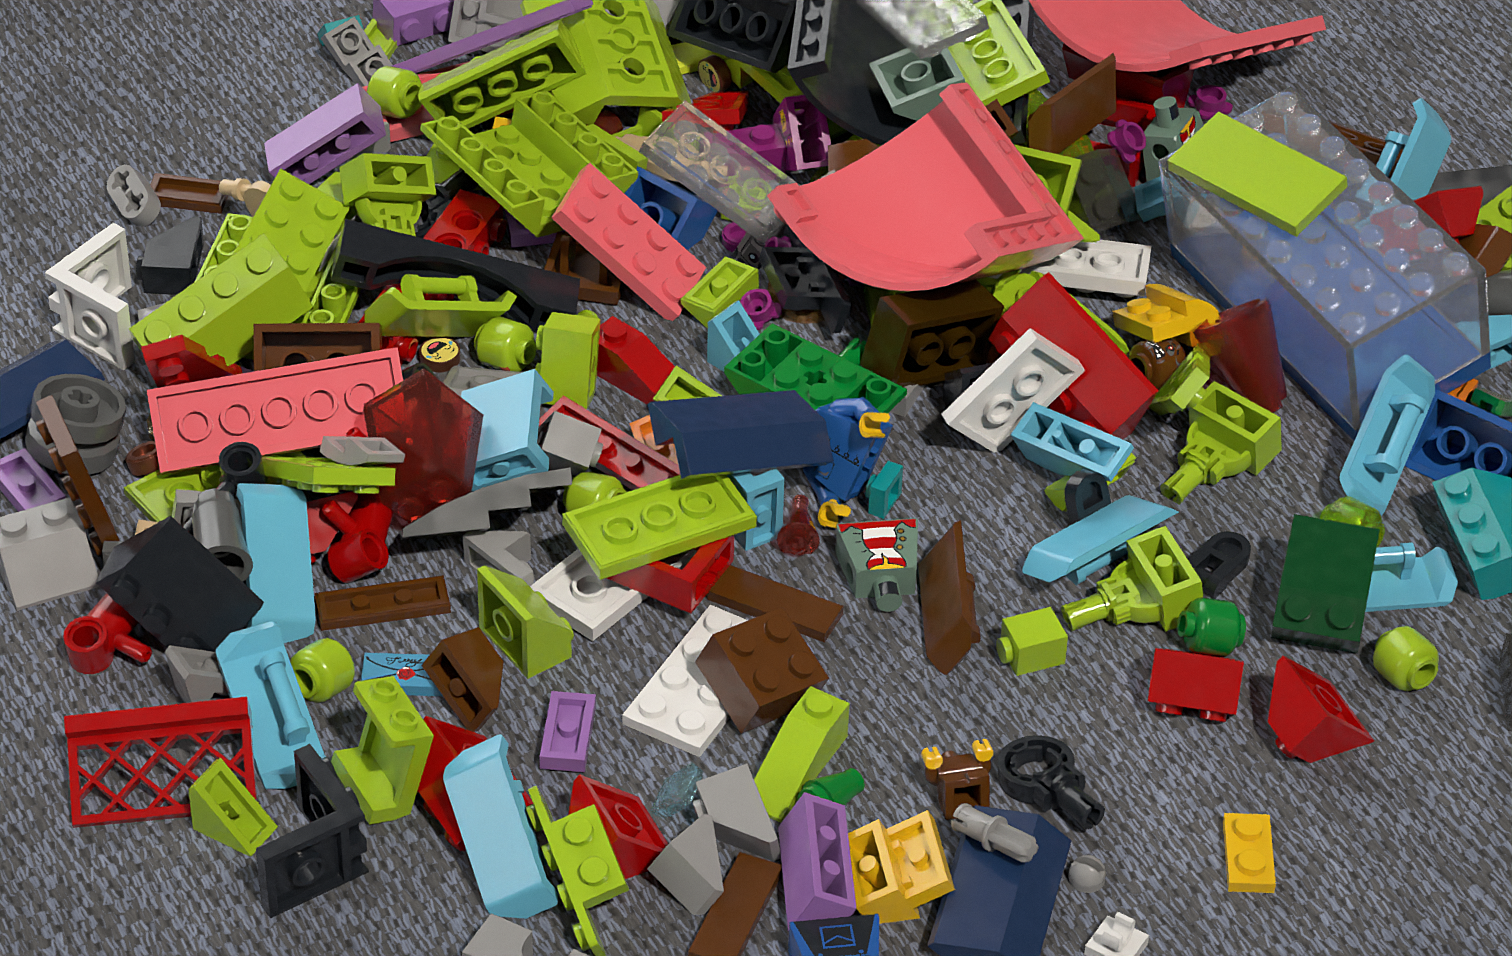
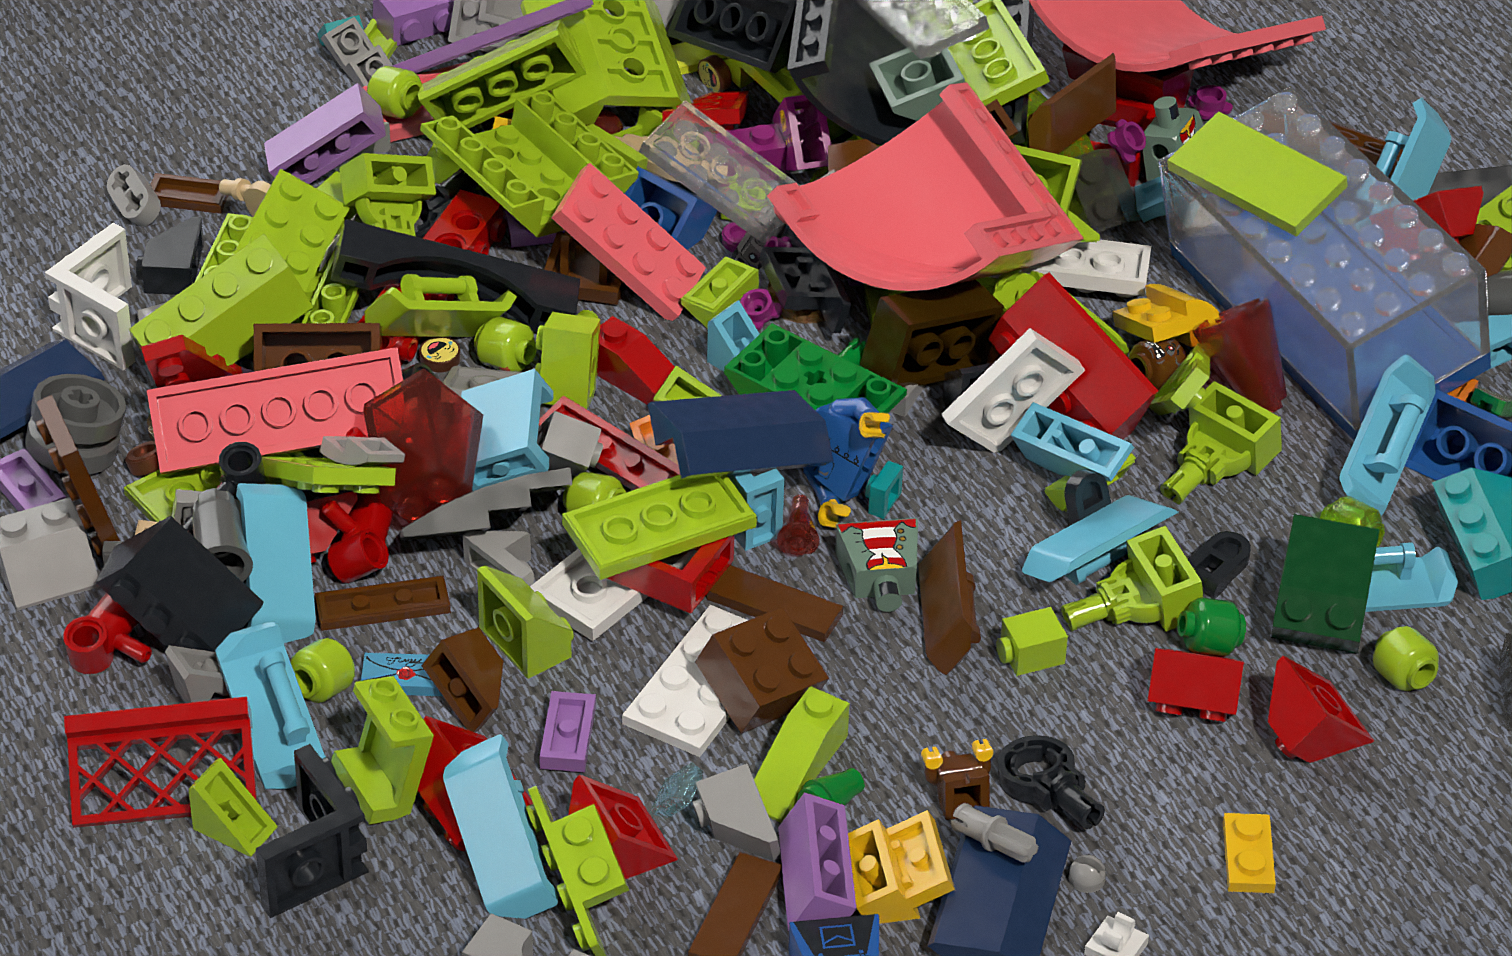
(692, 867): light grey slope -> none

